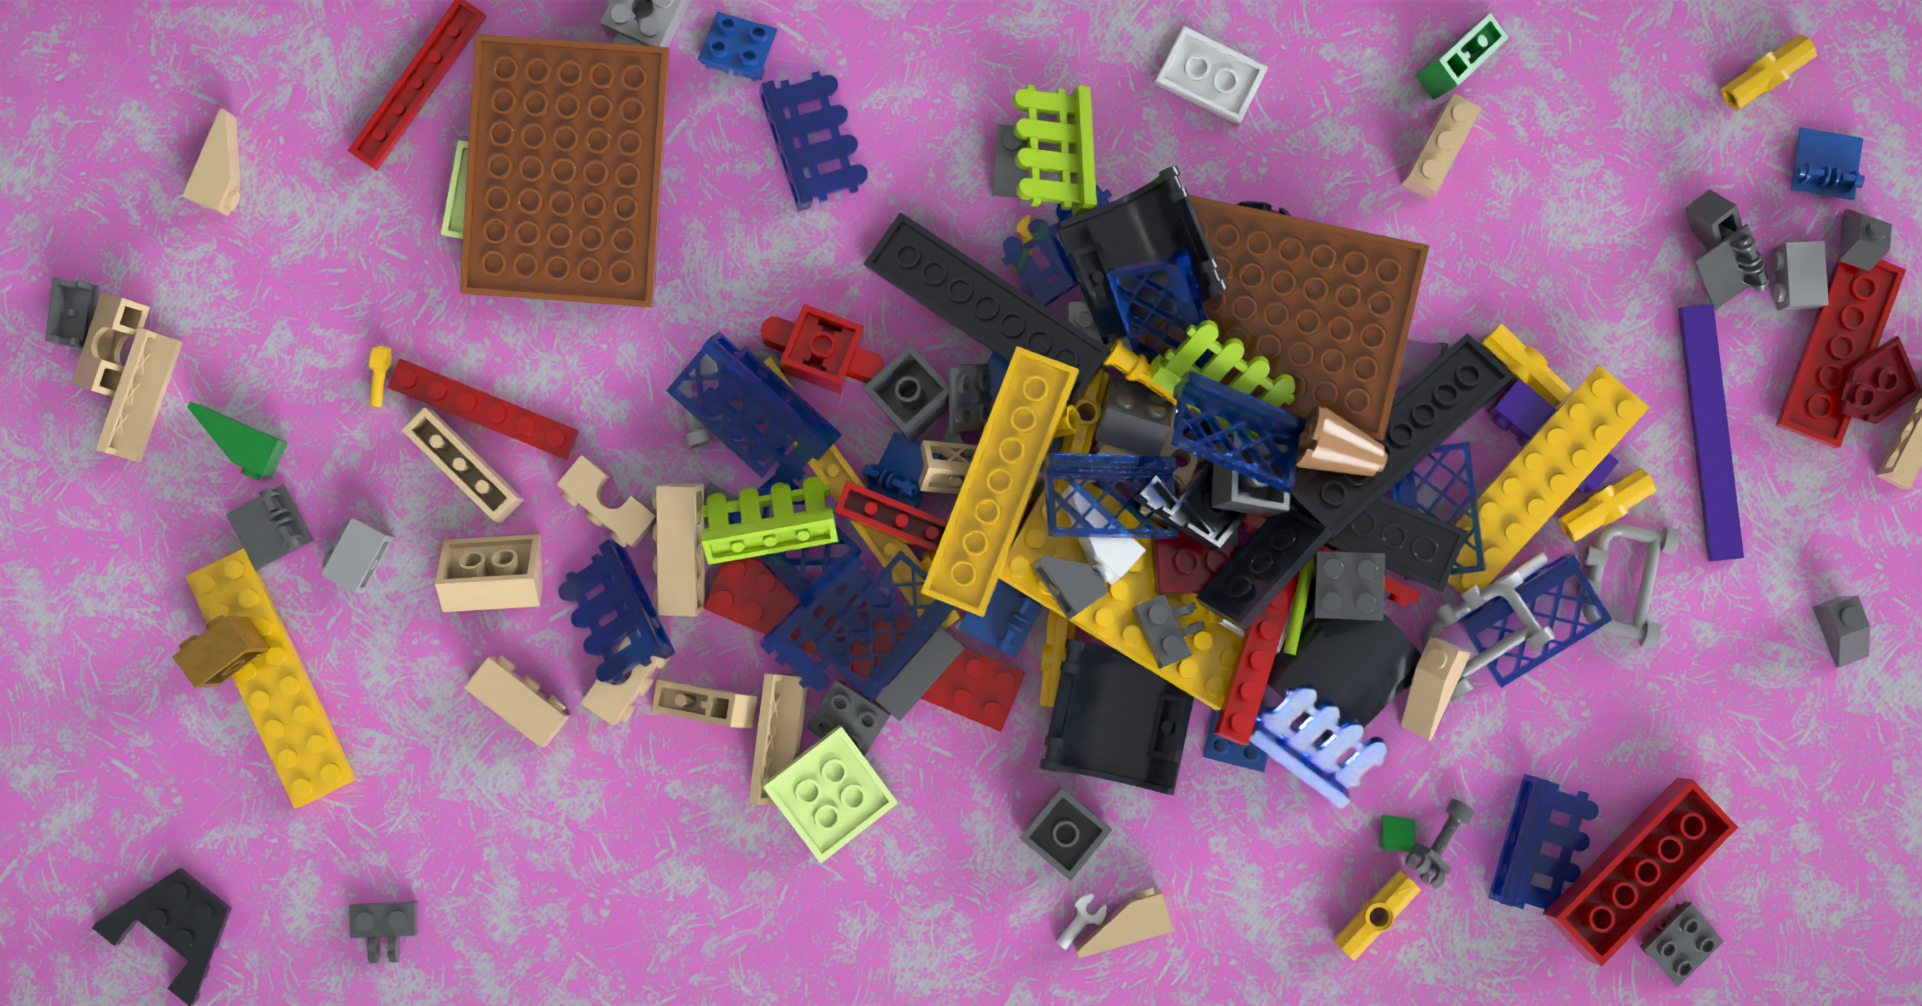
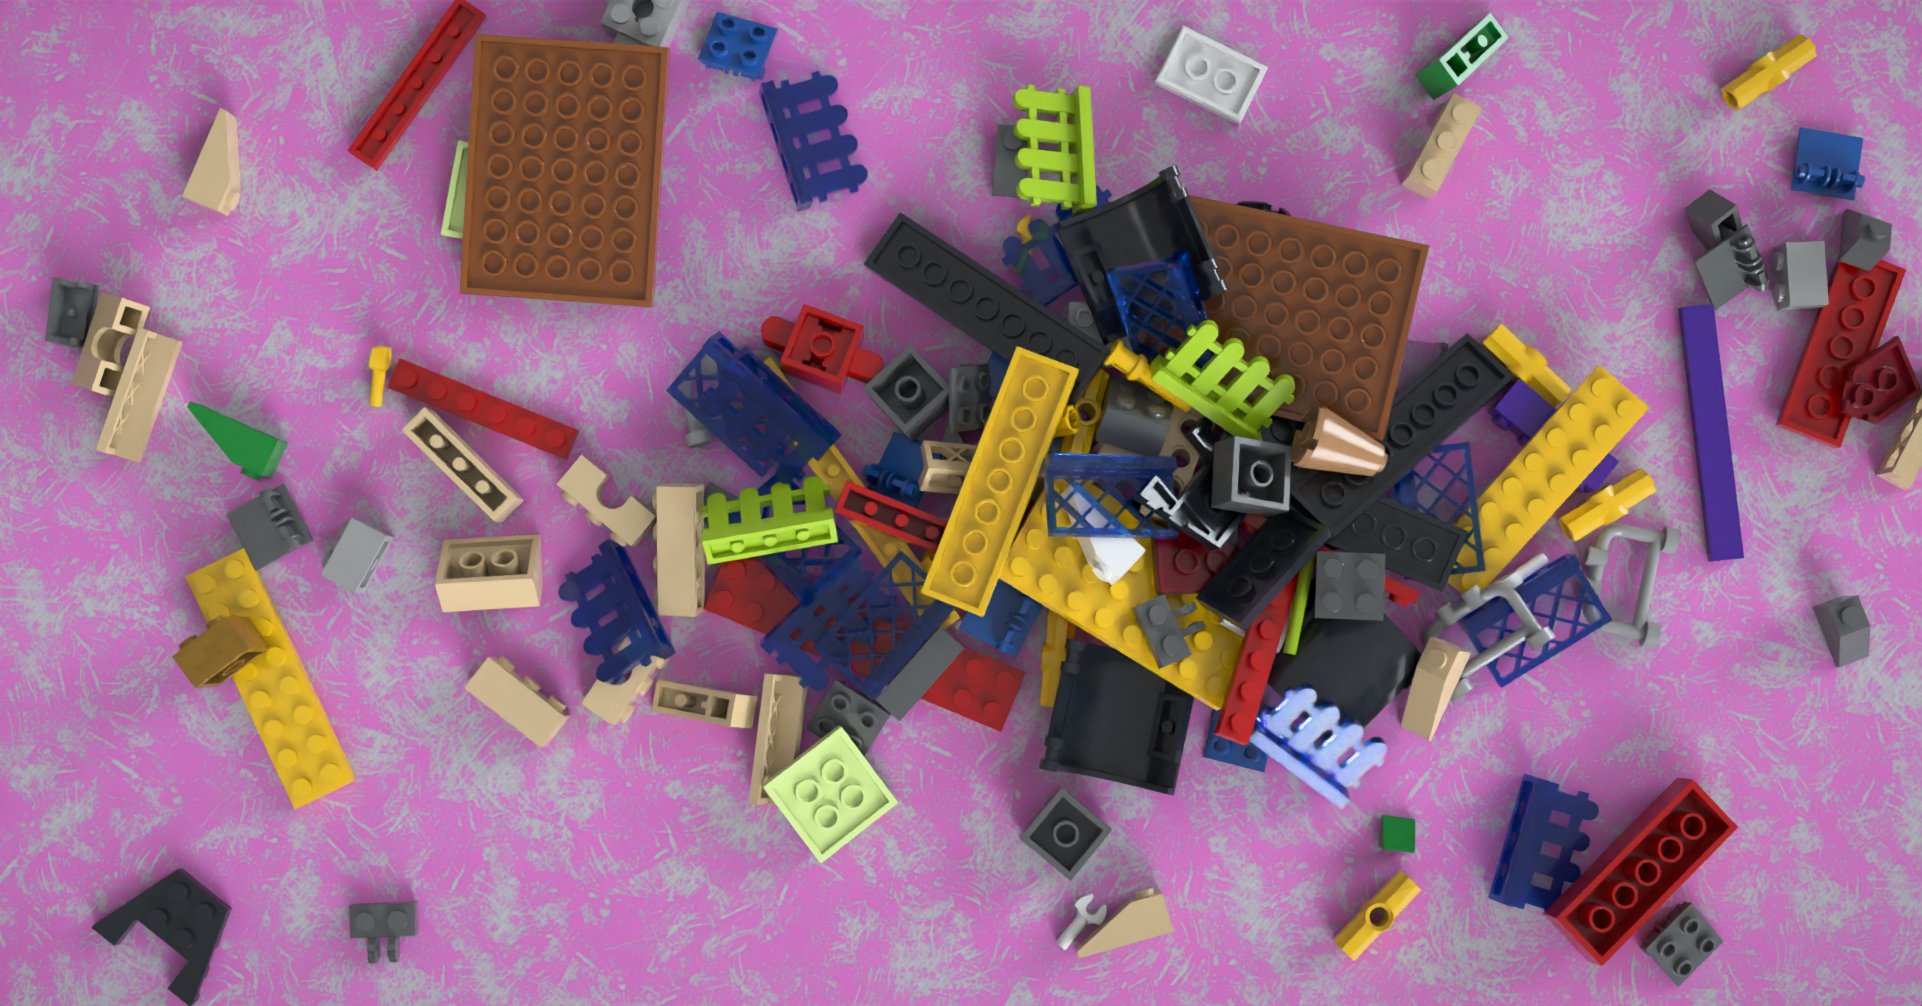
(1070, 583): dark grey slope -> none
(1241, 412): clear blue fence -> none
(1430, 857): dark grey bar -> none

